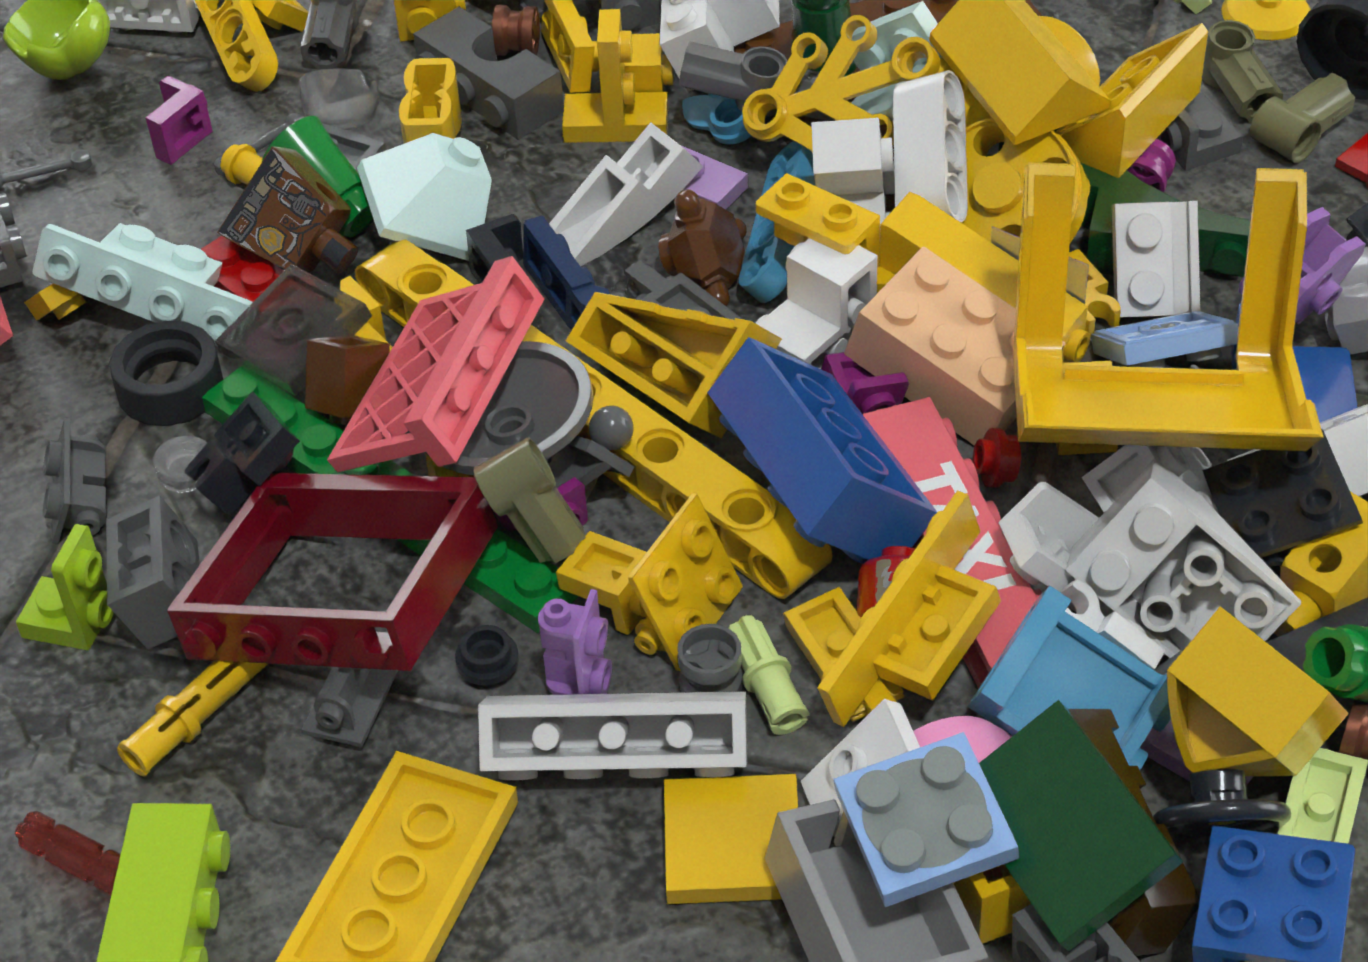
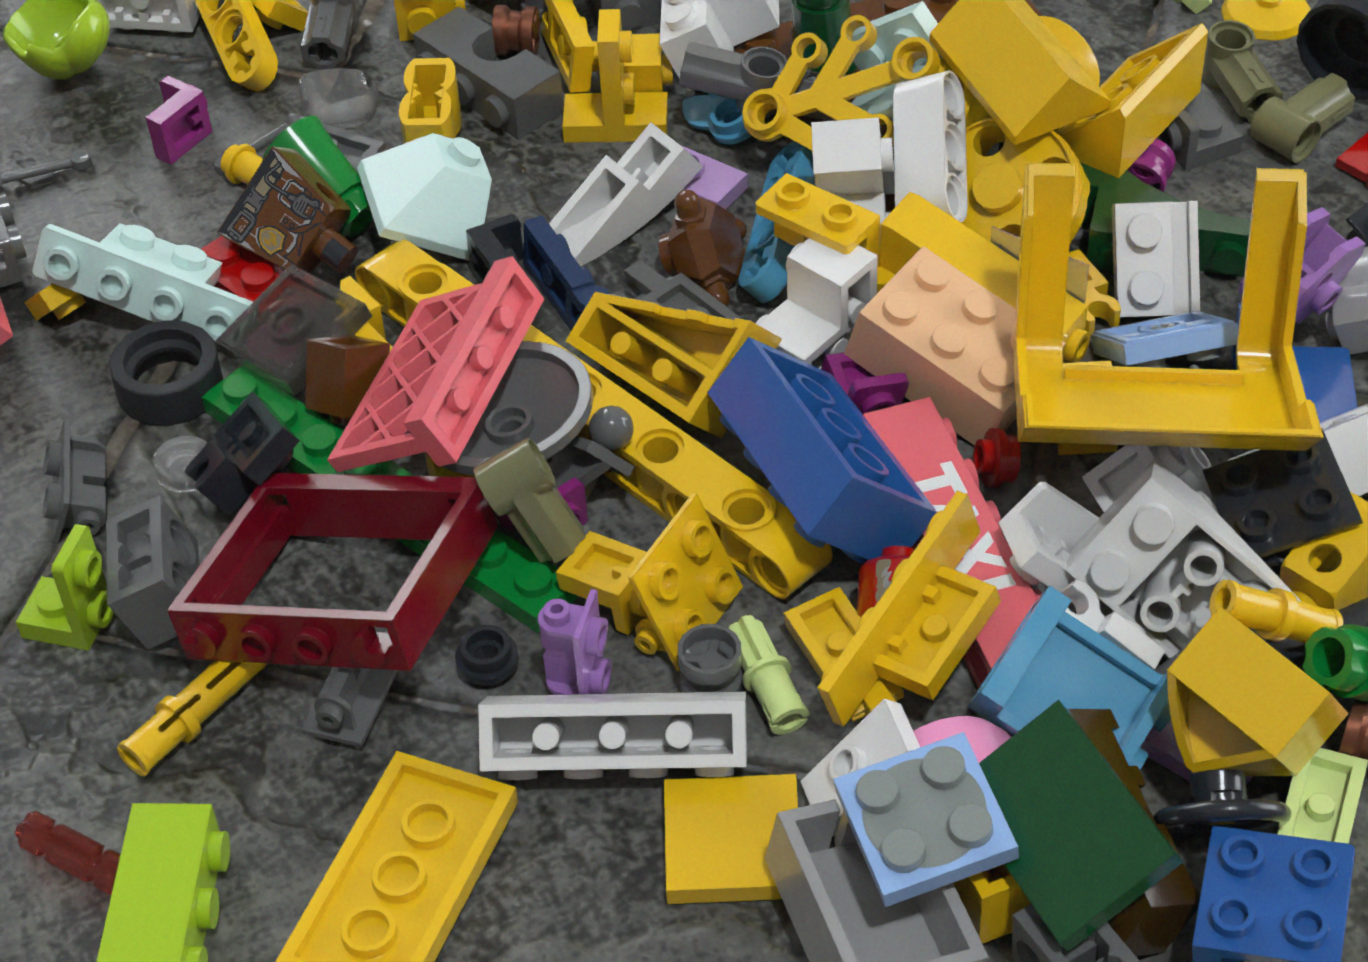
(1272, 613): none -> yellow pin

